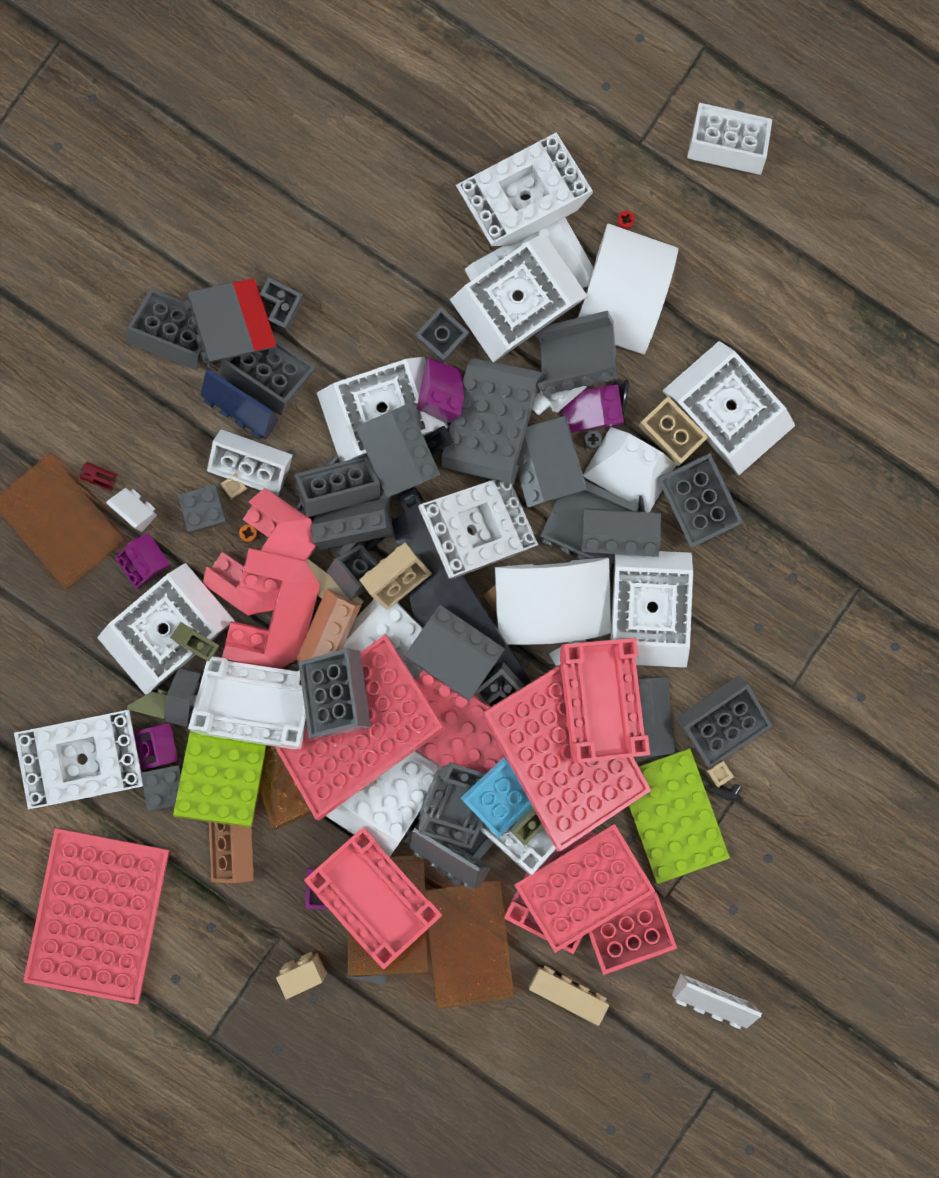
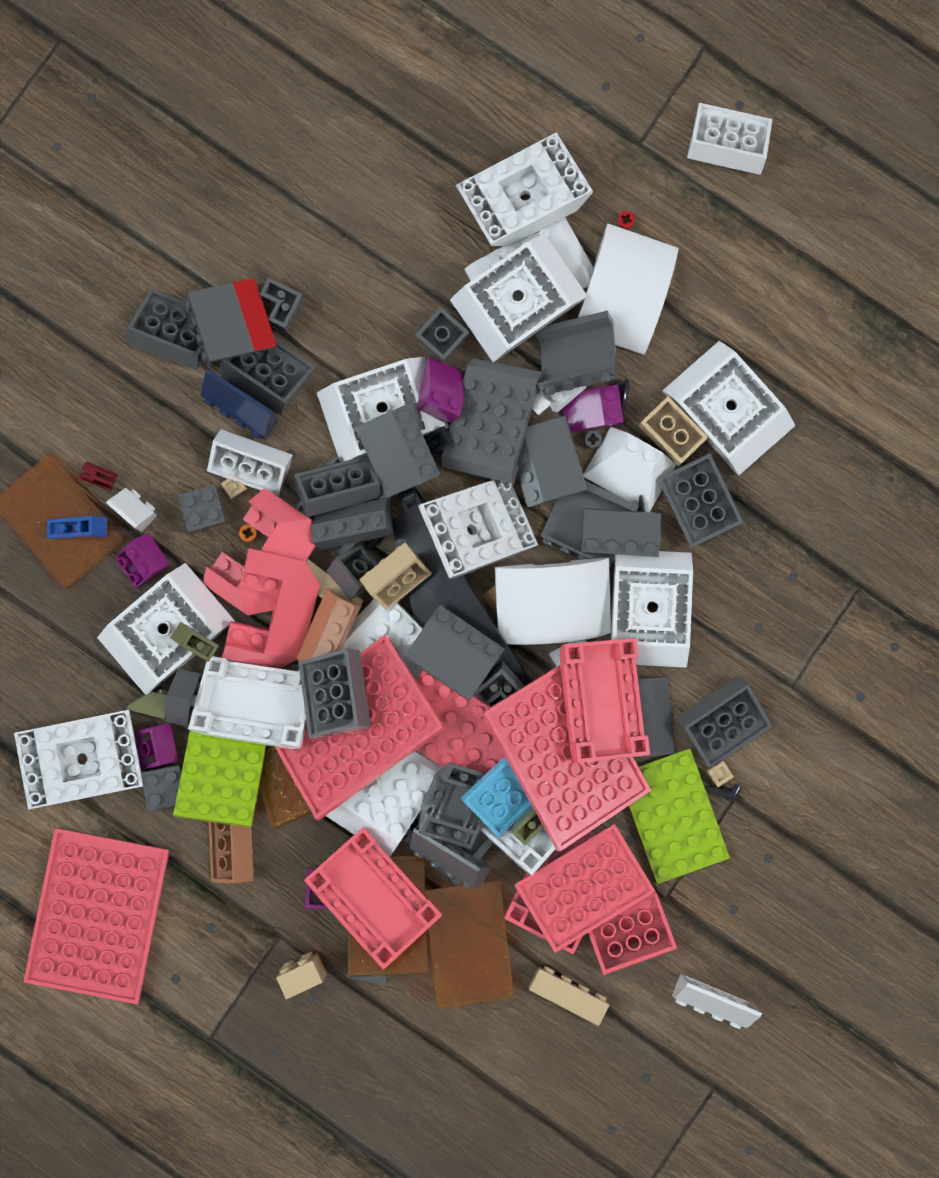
(77, 527): none -> blue slope

